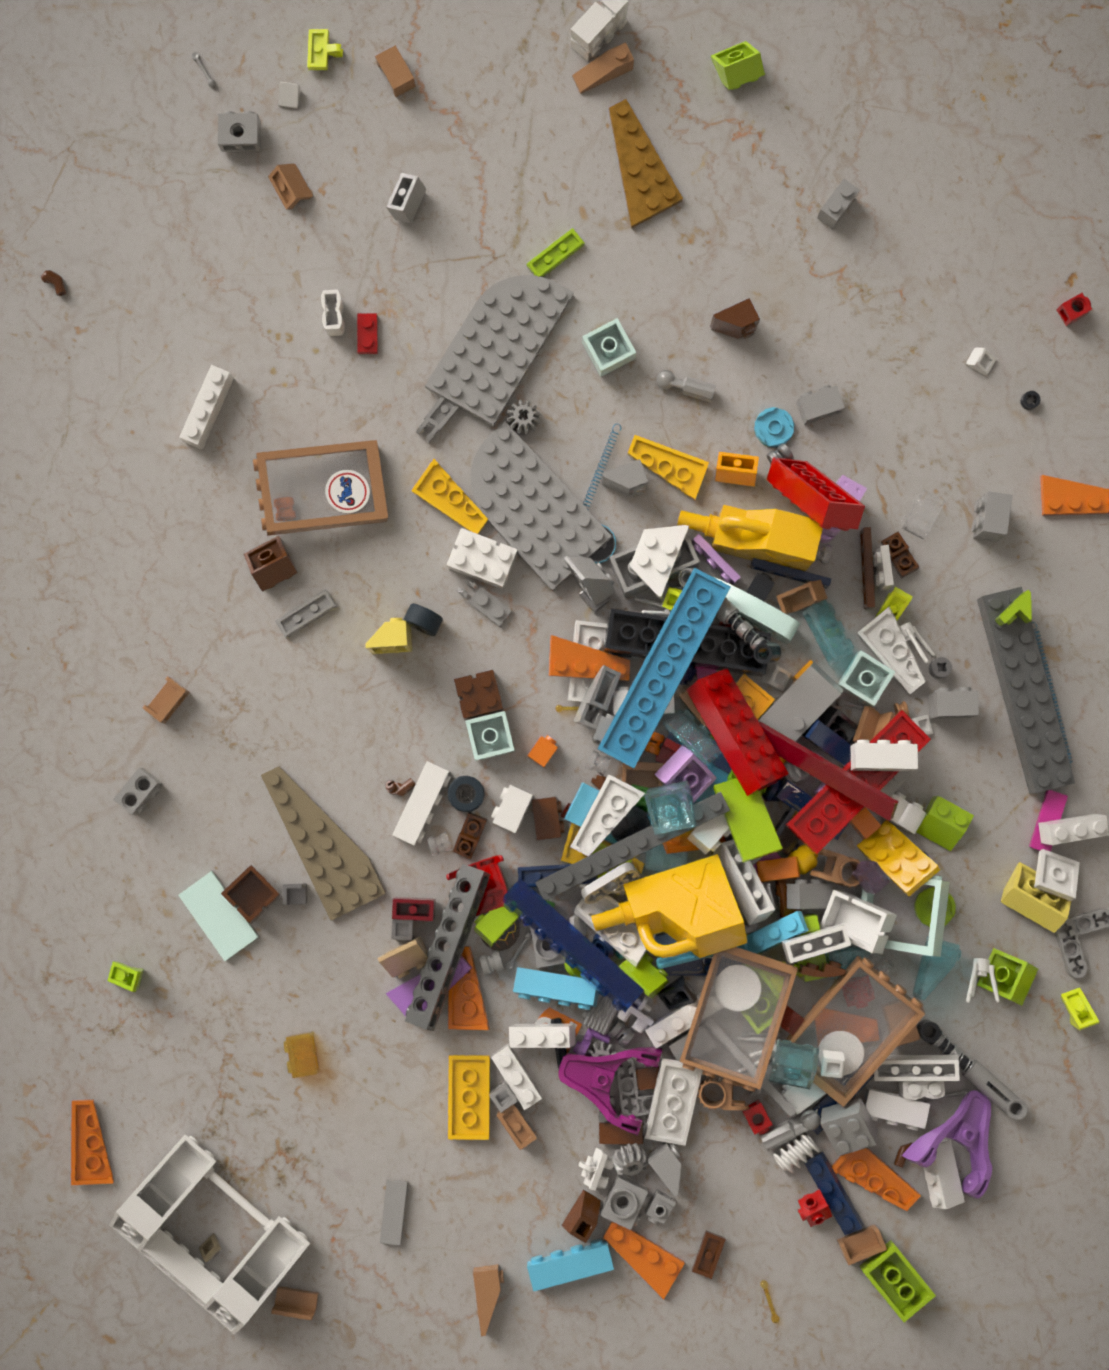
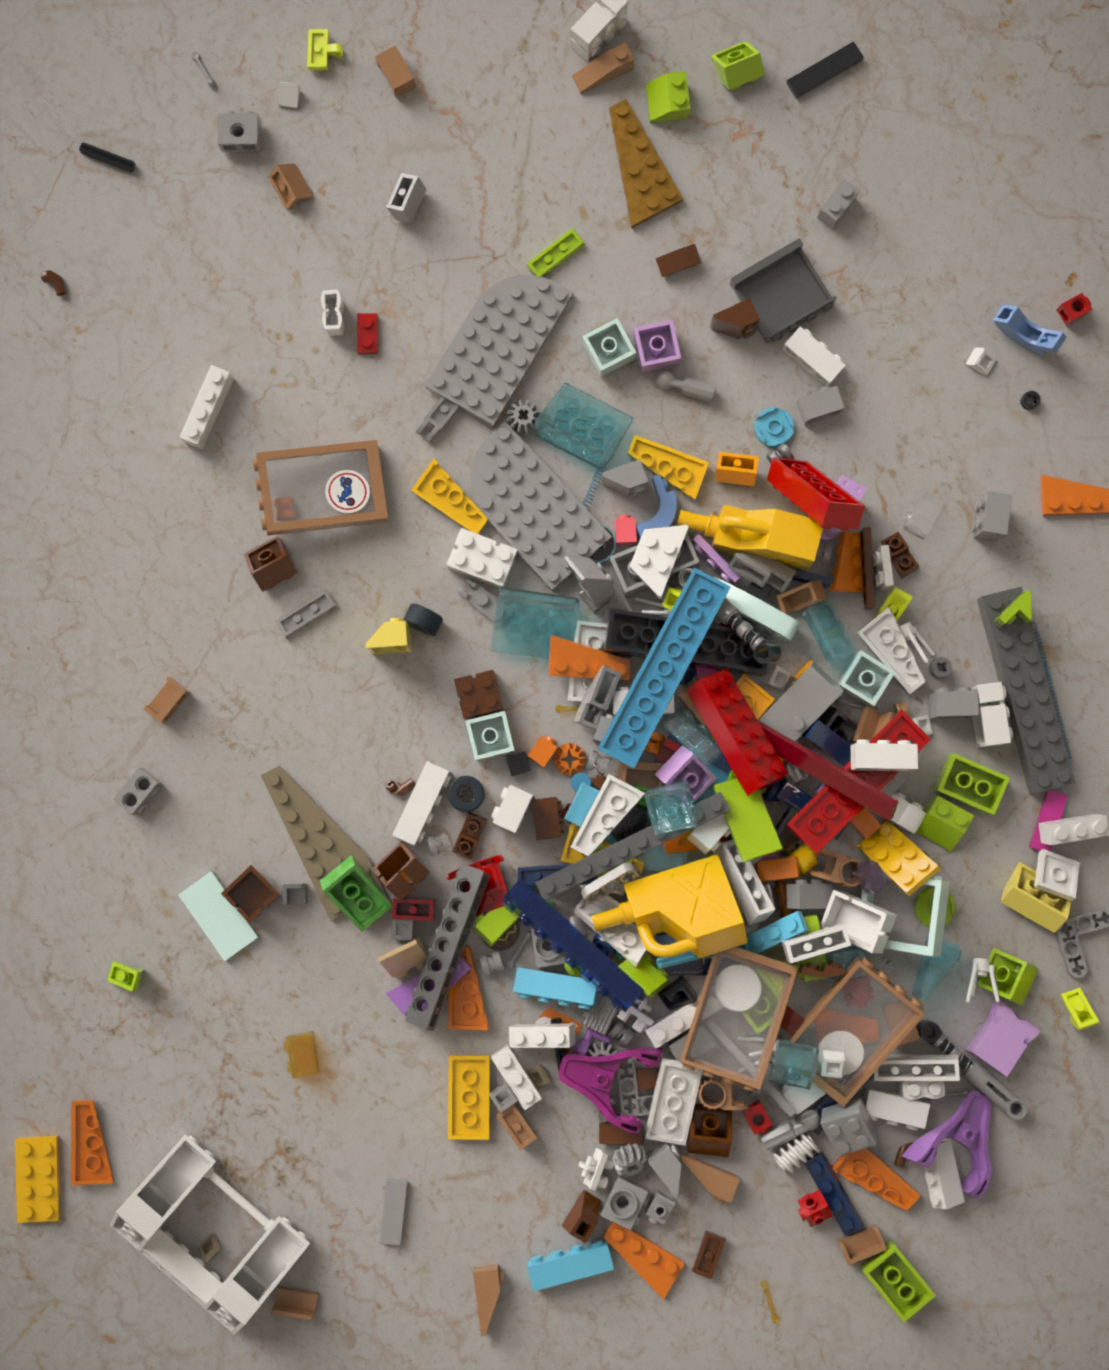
(37, 1179): none -> yellow plate
(107, 157): none -> black axle
(355, 893): none -> bright green slope
(401, 870): none -> reddish brown piece
(518, 763): none -> black plate
(529, 618): none -> clear light blue slope
(540, 1076): none -> dark tan slope
(575, 751): none -> orange gear
(578, 778): none -> dark azure tile
(582, 426): none -> clear light blue slope
(625, 530): none -> coral brick
(656, 346): none -> lavender brick
(667, 507): none -> medium blue arch
(668, 97): none -> lime slope
(678, 260): none -> reddish brown slope
(710, 1131): none -> reddish brown slope
(717, 1181): none -> medium nougat slope
(762, 570): none -> light grey slope
(783, 291): none -> dark grey panel
(814, 356): none -> white brick
(825, 70): none -> black tile
(849, 565): none -> orange wing
(971, 784): none -> lime brick
(992, 723): none -> white piece
(1002, 1039): none -> lavender piece
(1026, 333): none -> medium blue arch

